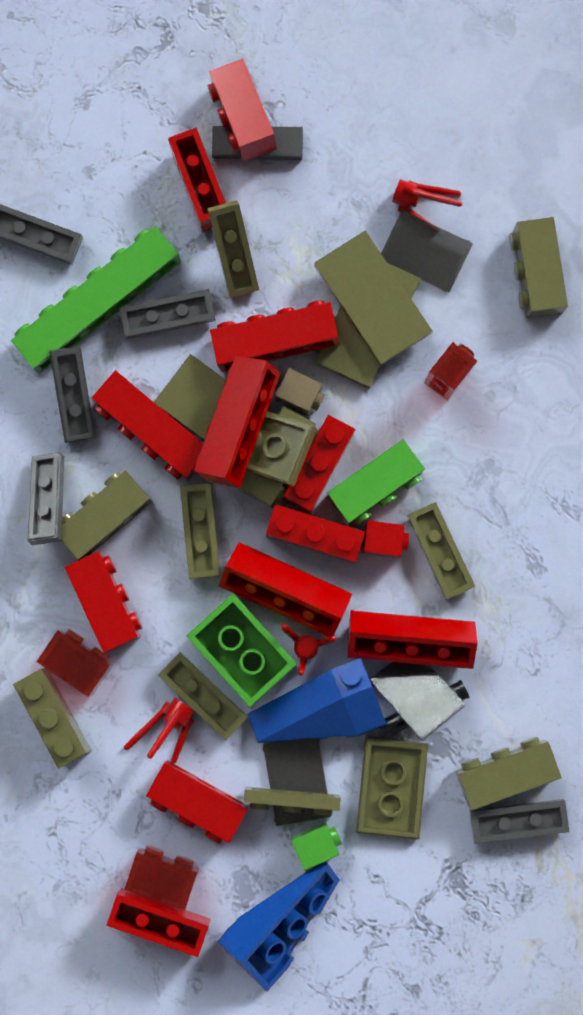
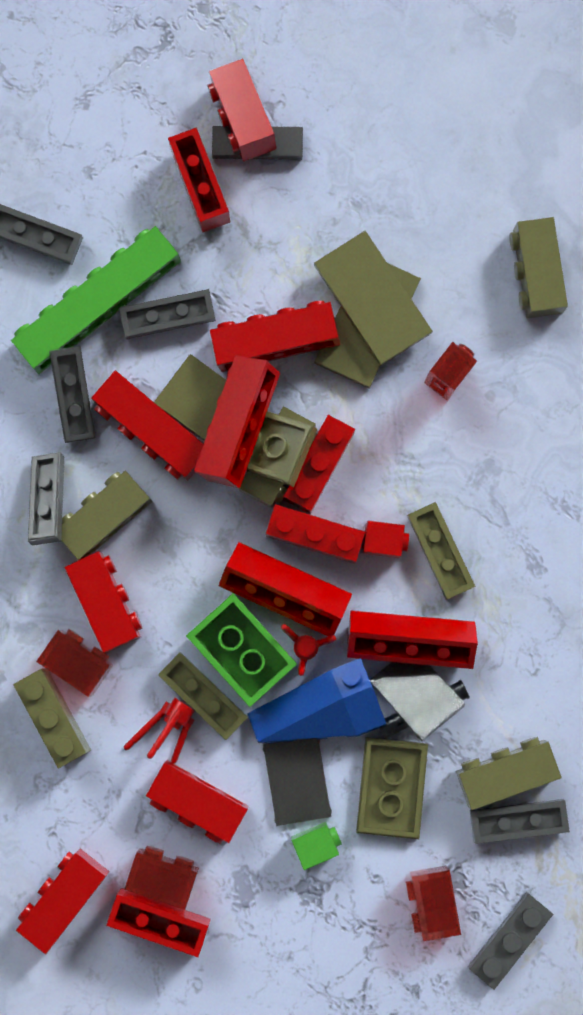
(61, 899): none -> red brick
(200, 531): olive plate -> none
(233, 248): olive plate -> none
(269, 931): blue wedge -> none
(292, 800): olive plate -> none
(300, 392): dark tan brick -> none
(376, 483): bright green brick -> none
(409, 194): red plant -> none
(426, 251): clear smoke piece -> none
(434, 903): none -> clear red brick
(510, 940): none -> dark grey plate

